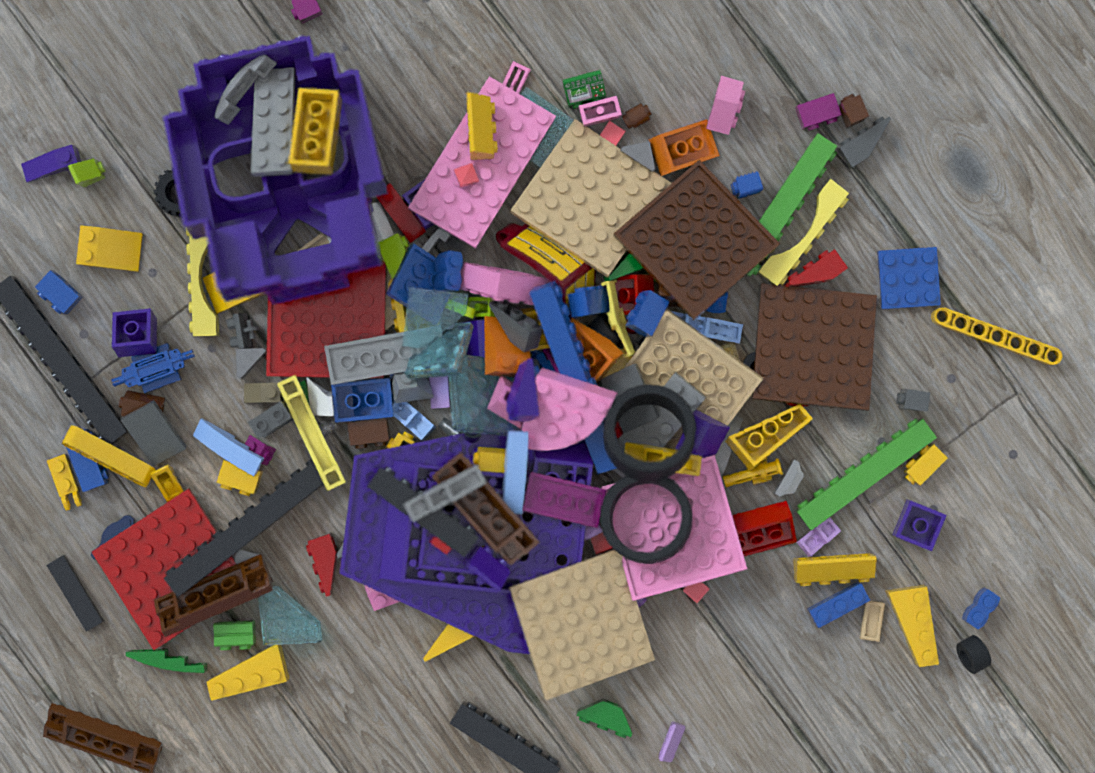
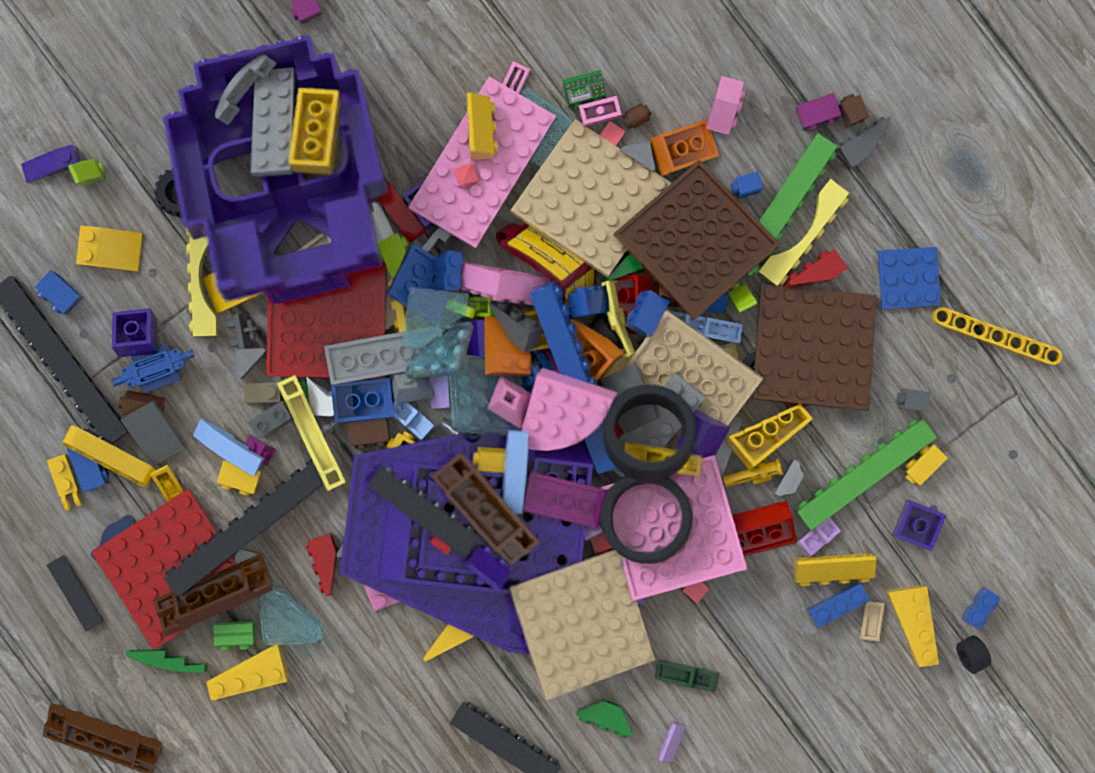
(444, 493): light grey slope -> none
(522, 399): dark purple slope -> none
(687, 675): none -> dark green slope
(741, 297): none -> lime slope

